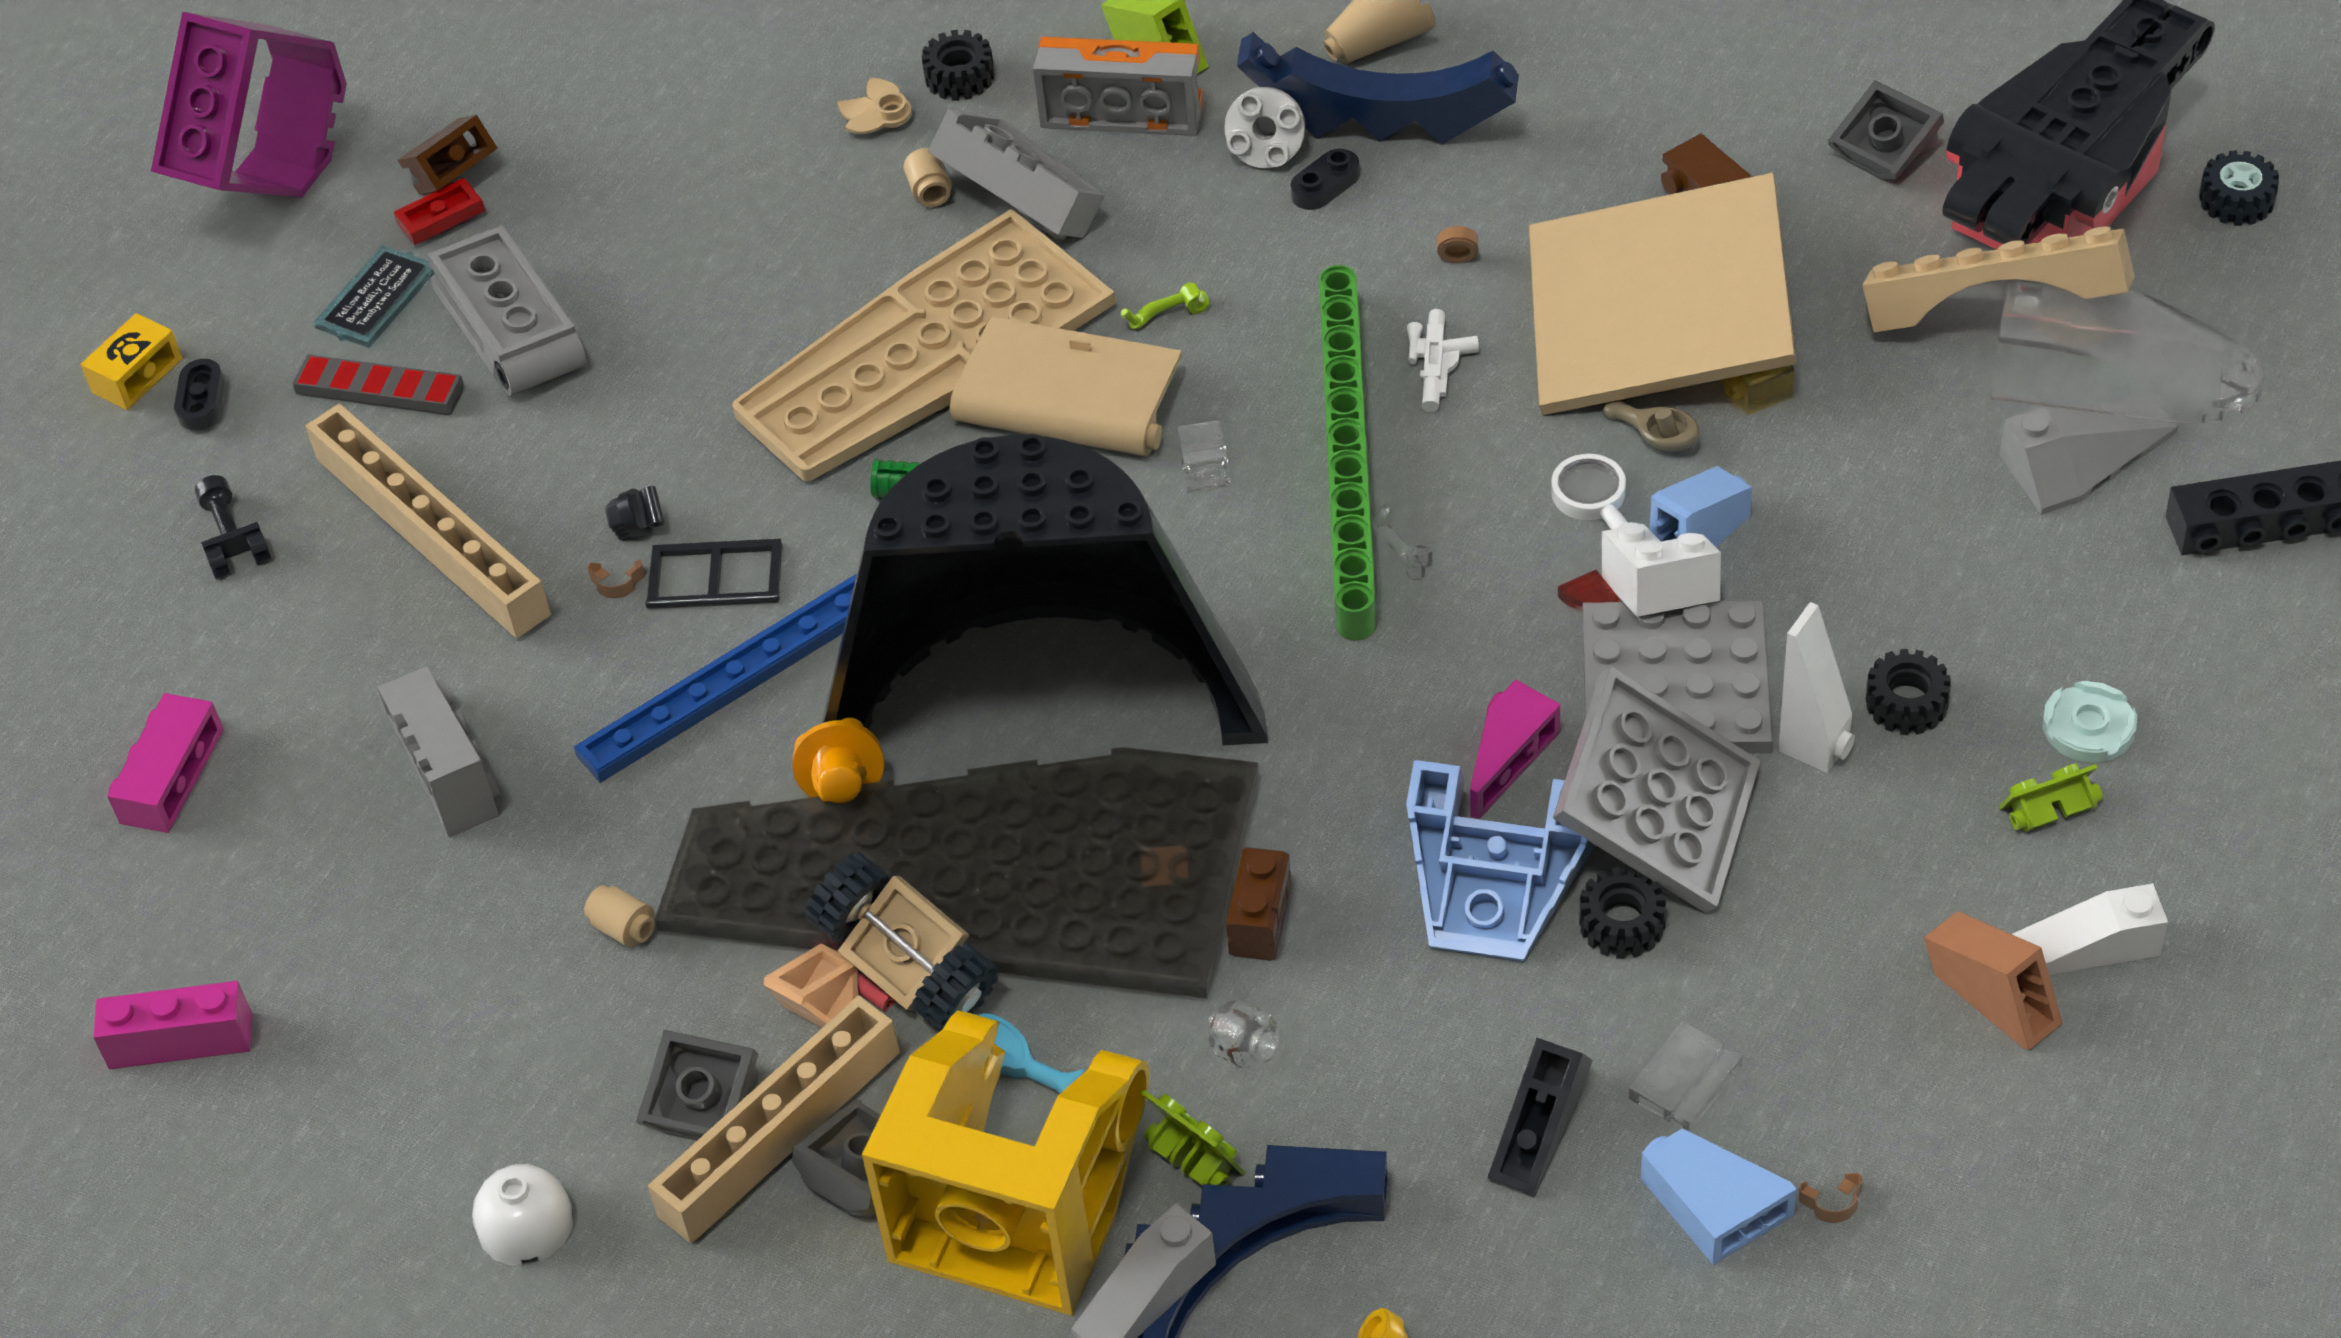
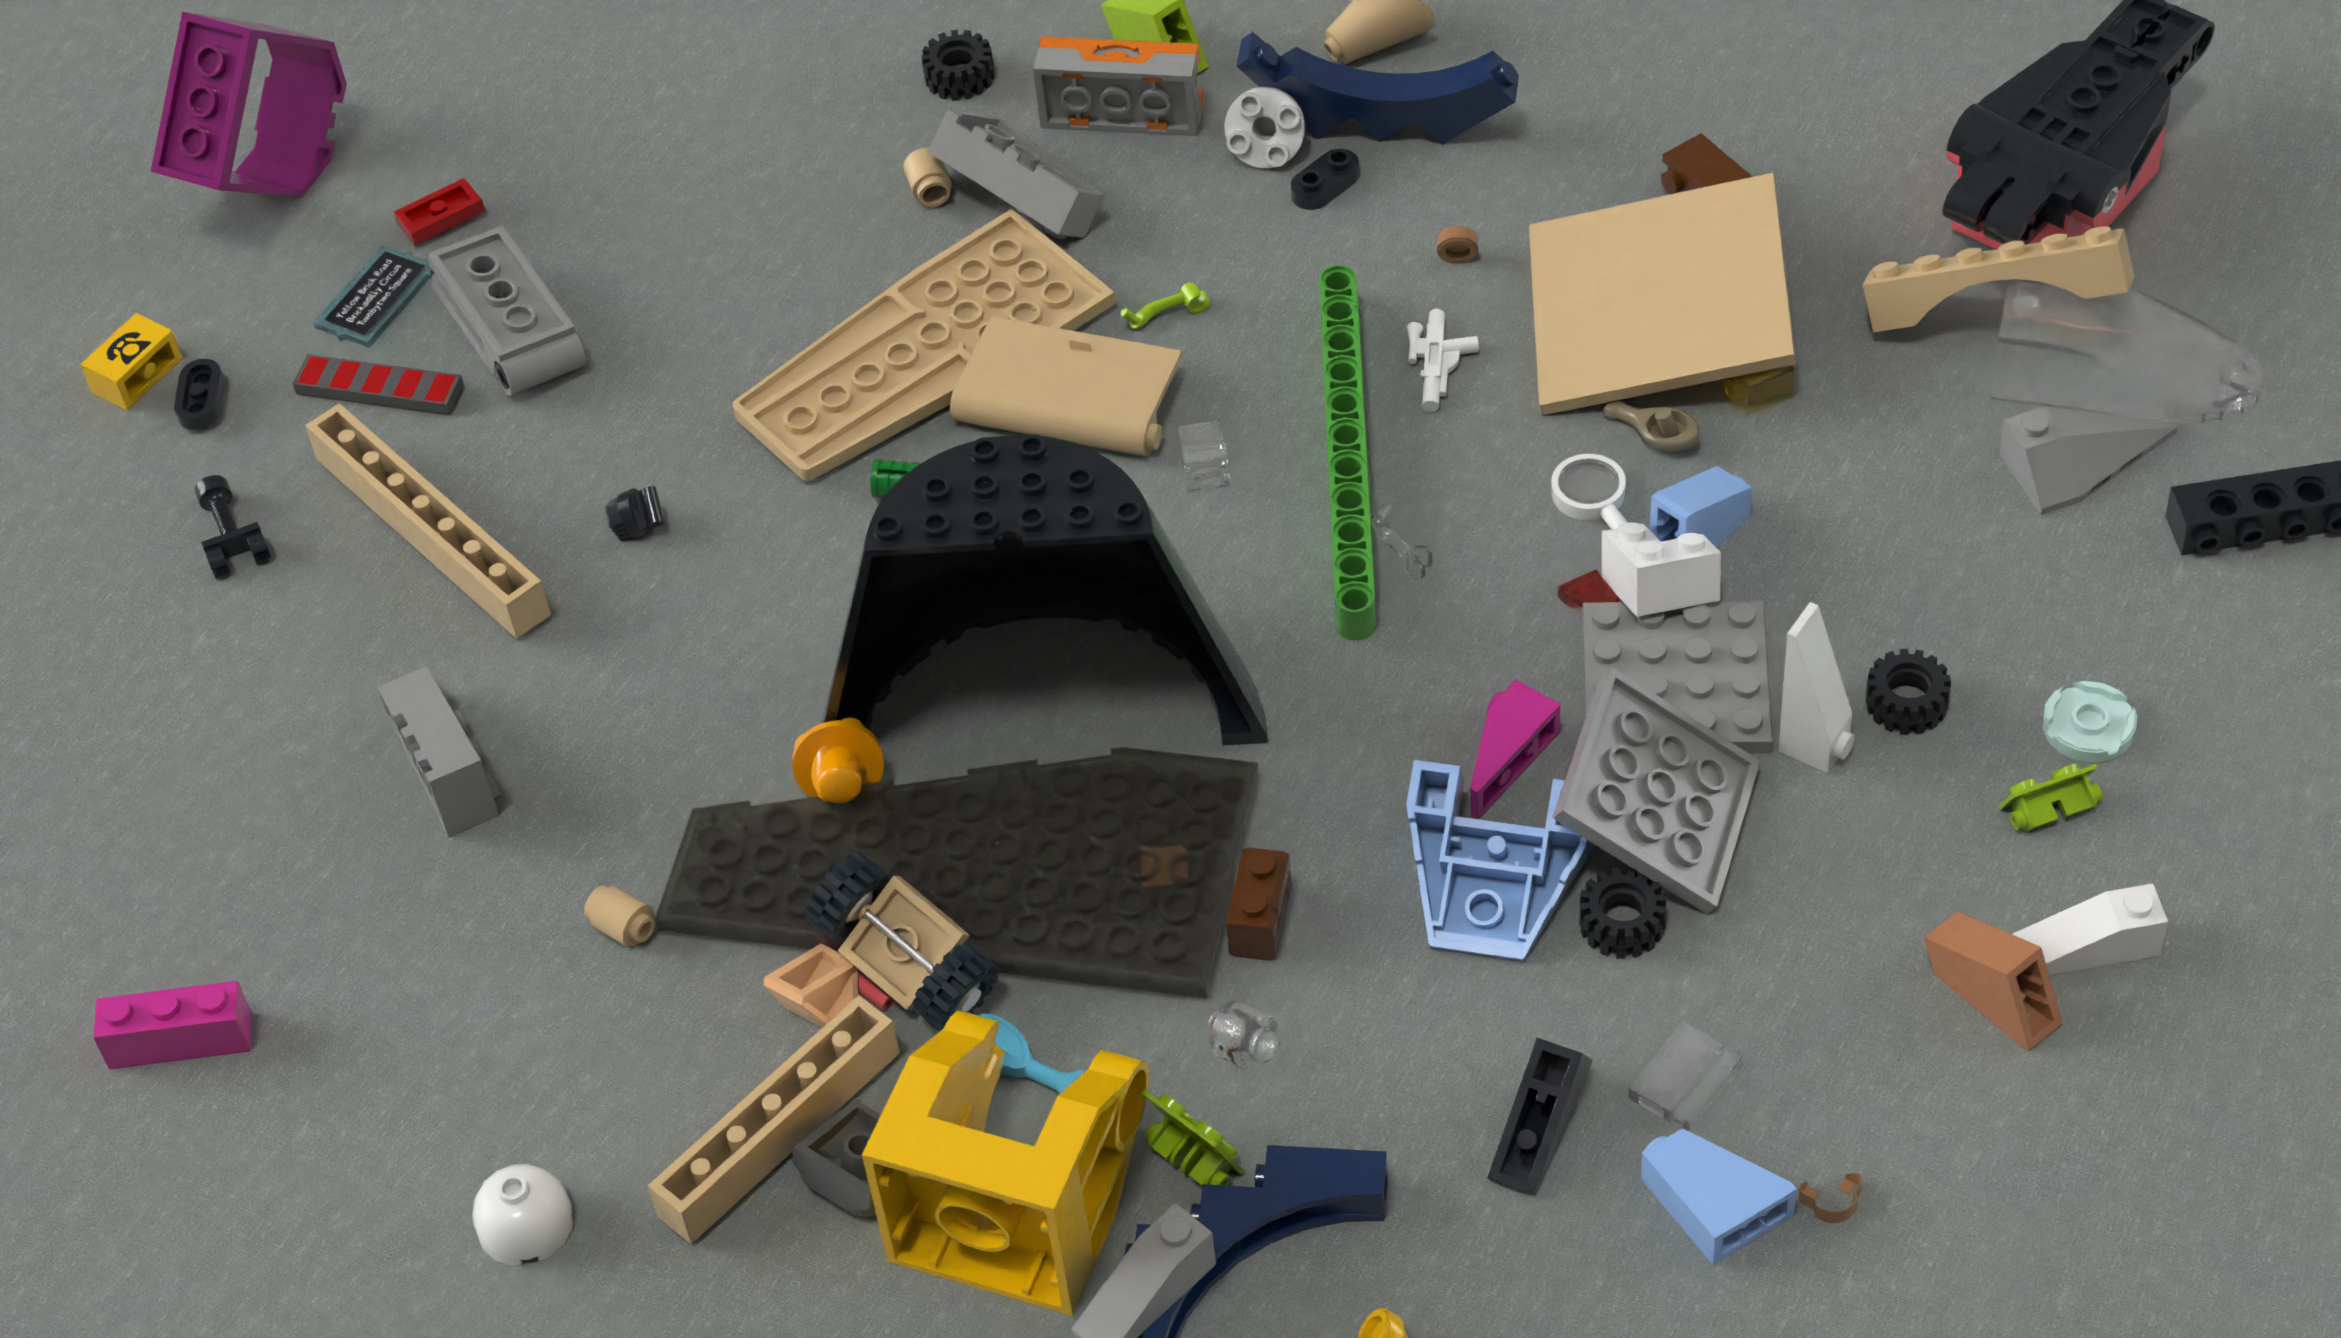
(165, 762): dark pink brick -> none
(448, 154): reddish brown brick -> none
(636, 574): medium nougat piece -> none
(695, 1084): dark grey slope -> none
(716, 550): black window -> none
(716, 684): blue tile -> none
(880, 108): tan plate -> none
(1886, 132): dark grey slope -> none
(2239, 188): black wheel -> none

